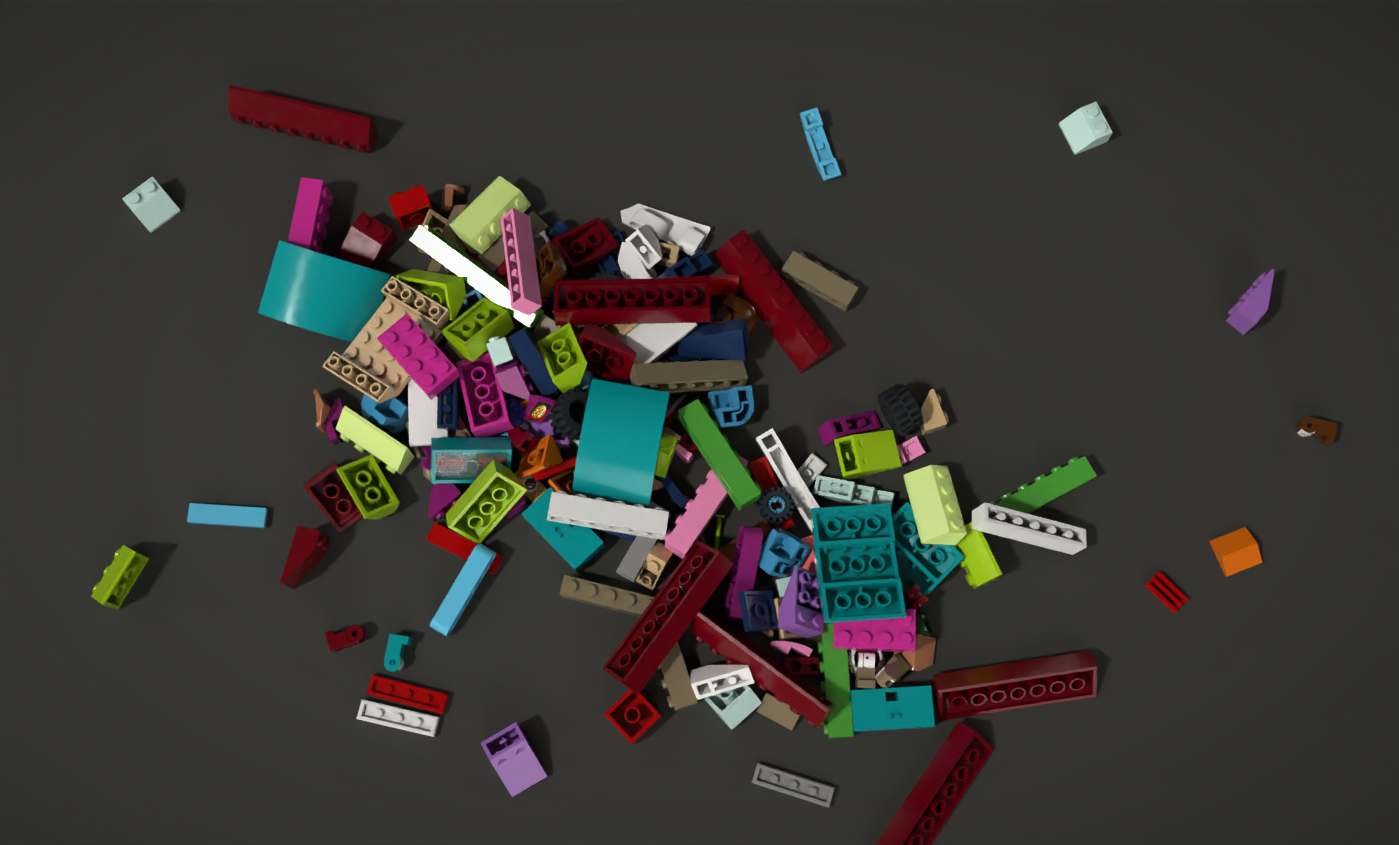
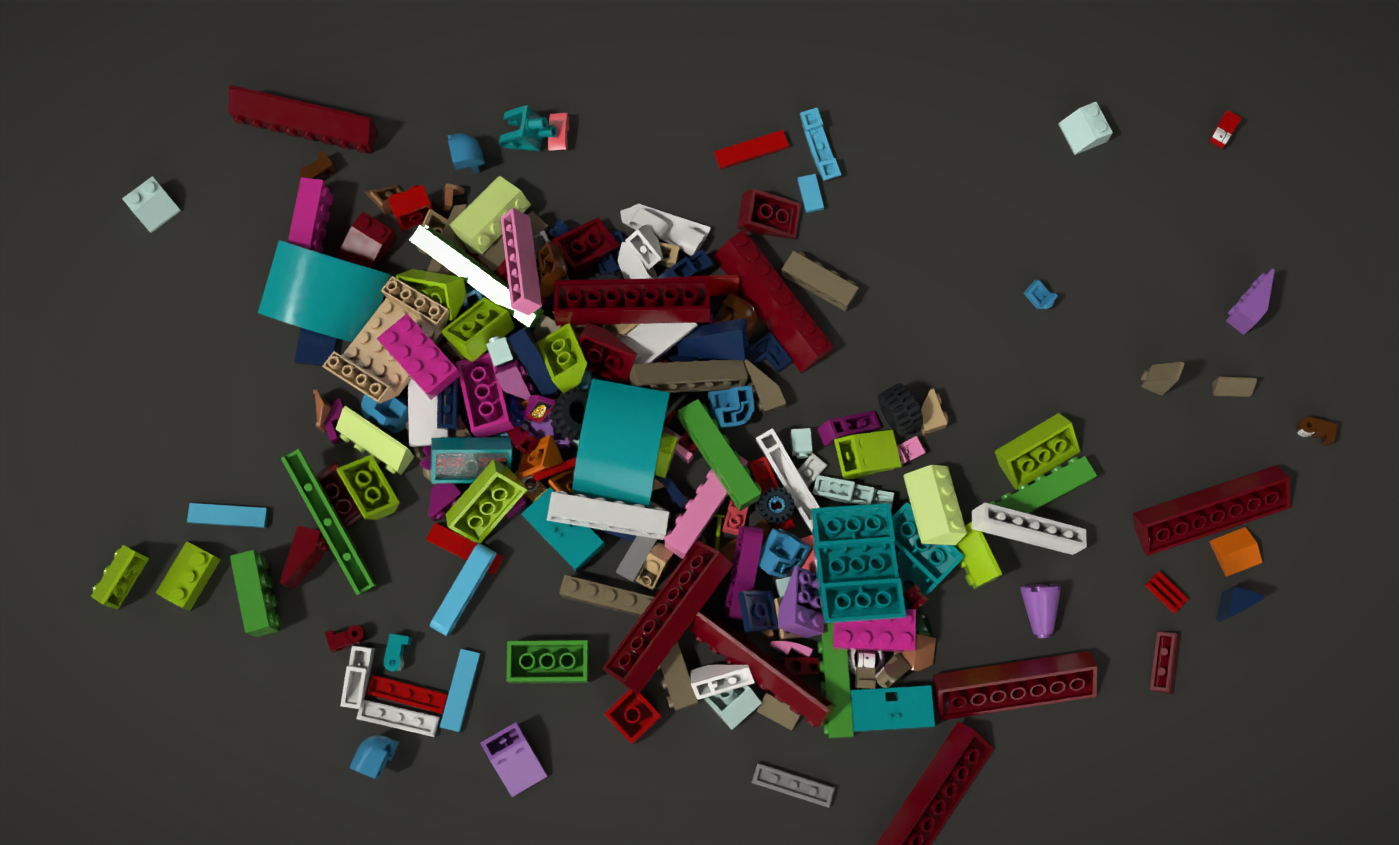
(188, 576): none -> lime slope
(255, 593): none -> bright green brick
(314, 347): none -> dark blue tile
(319, 169): none -> reddish brown leg
(328, 521): none -> bright green tile
(357, 676): none -> white slope
(373, 755): none -> dark azure brick
(381, 196): none -> medium nougat slope
(460, 690): none -> medium azure tile
(465, 152): none -> dark azure brick
(531, 129): none -> teal piece
(548, 661): none -> bright green brick
(561, 121): none -> coral slope
(734, 519): none -> coral slope
(751, 149): none -> red tile
(767, 391): none -> dark tan slope
(768, 214): none -> dark red slope
(770, 349): none -> dark blue tile
(801, 442): none -> light aqua brick
(810, 193): none -> medium azure tile
(1038, 450): none -> lime slope
(1039, 295): none -> dark azure bracket
(1041, 607): none -> medium lavender cone
(1161, 377): none -> dark tan slope
(1165, 662): none -> dark red slope
(1212, 510): none -> dark red slope
(1224, 129): none -> red leg
(1234, 386): none -> dark tan slope
(1236, 600): none -> dark blue slope

